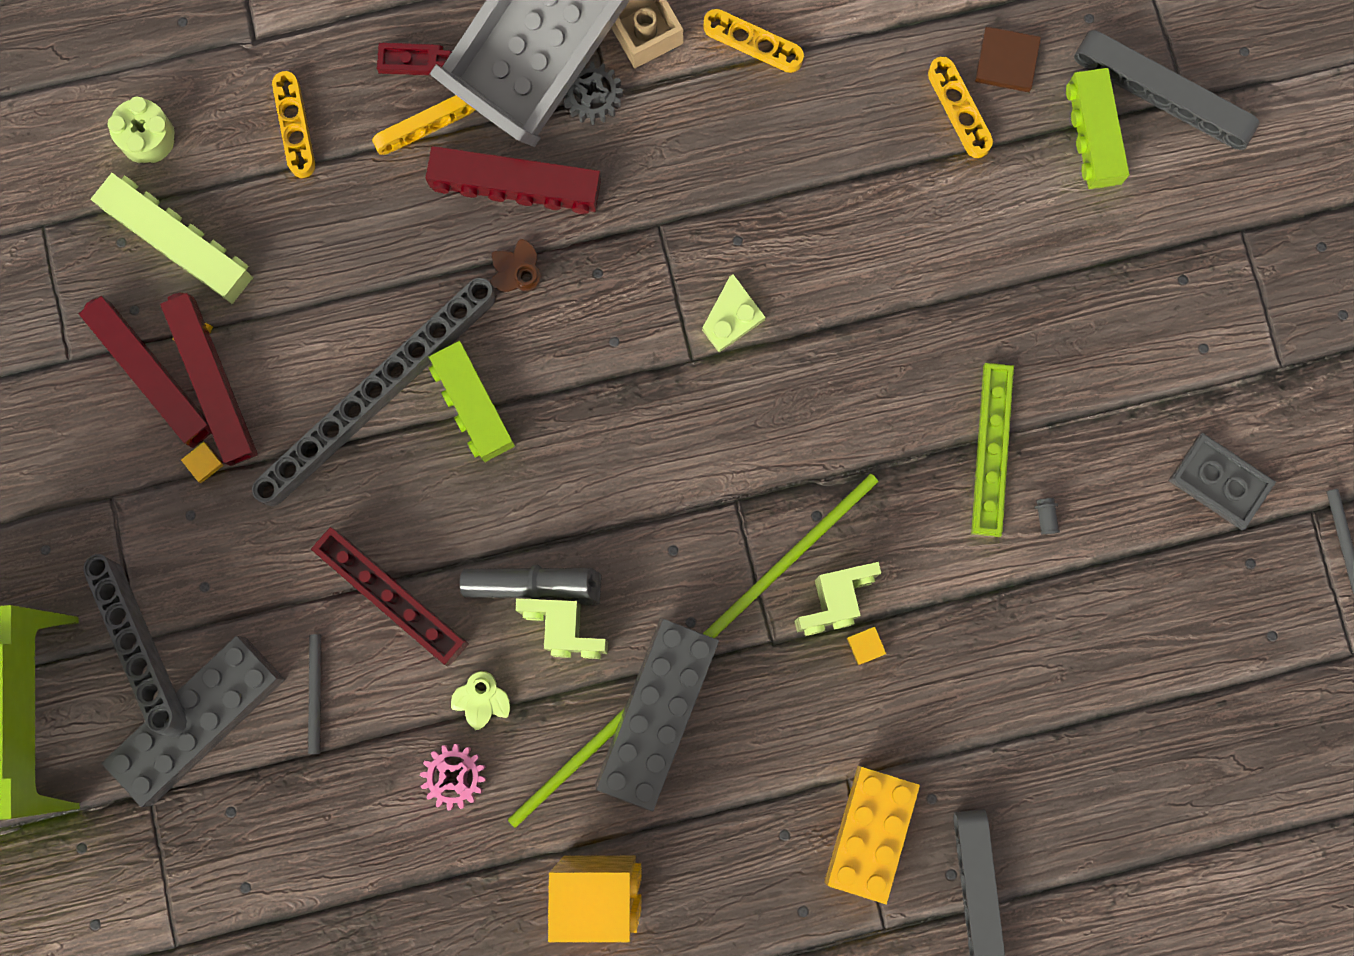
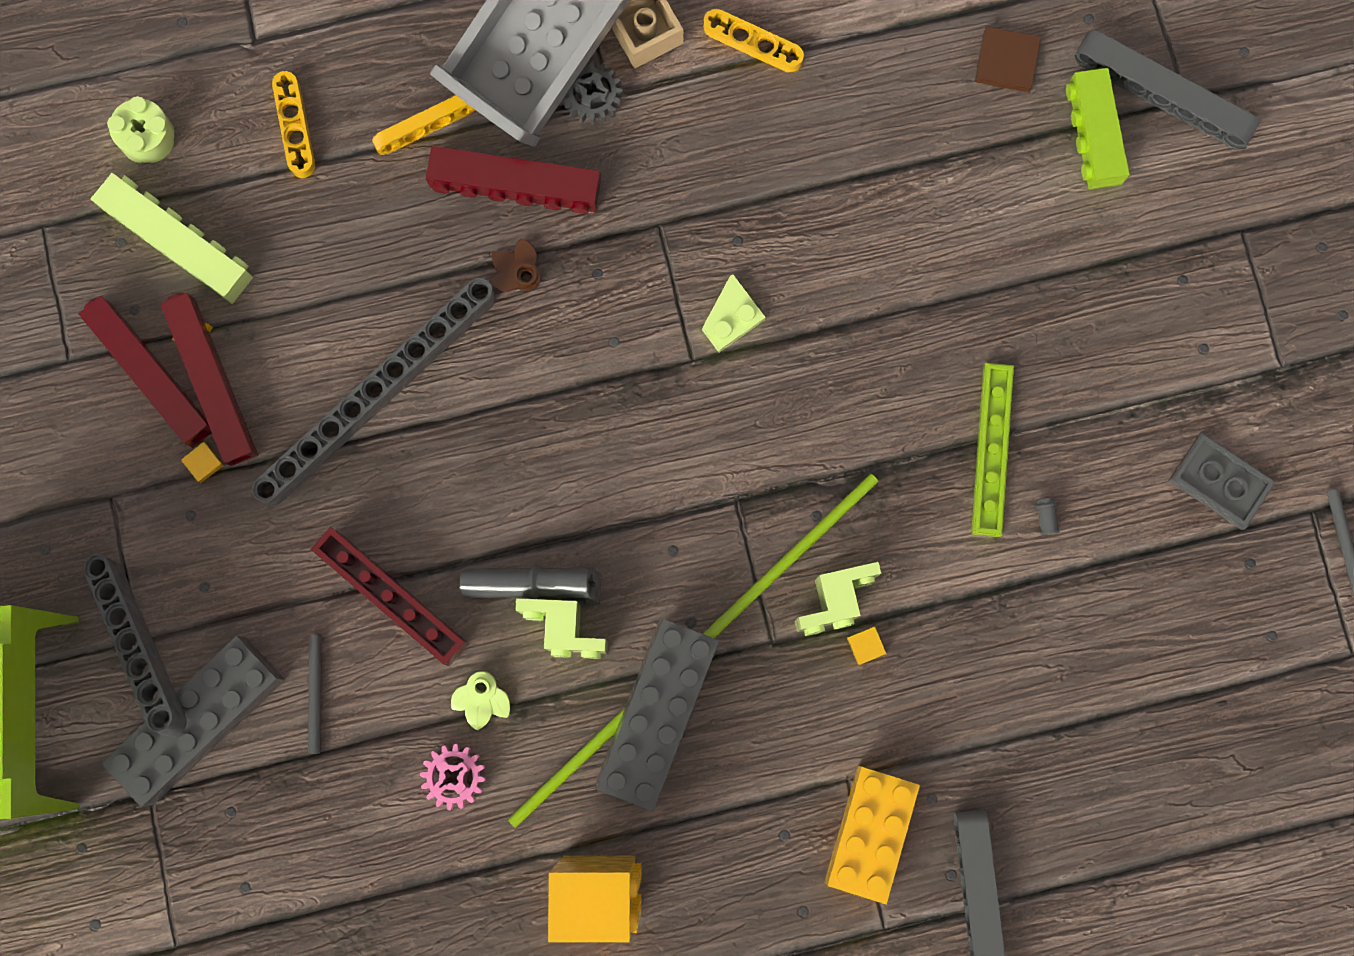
(410, 58): dark red hinge -> none
(471, 401): lime brick -> none
(964, 105): yellow beam -> none

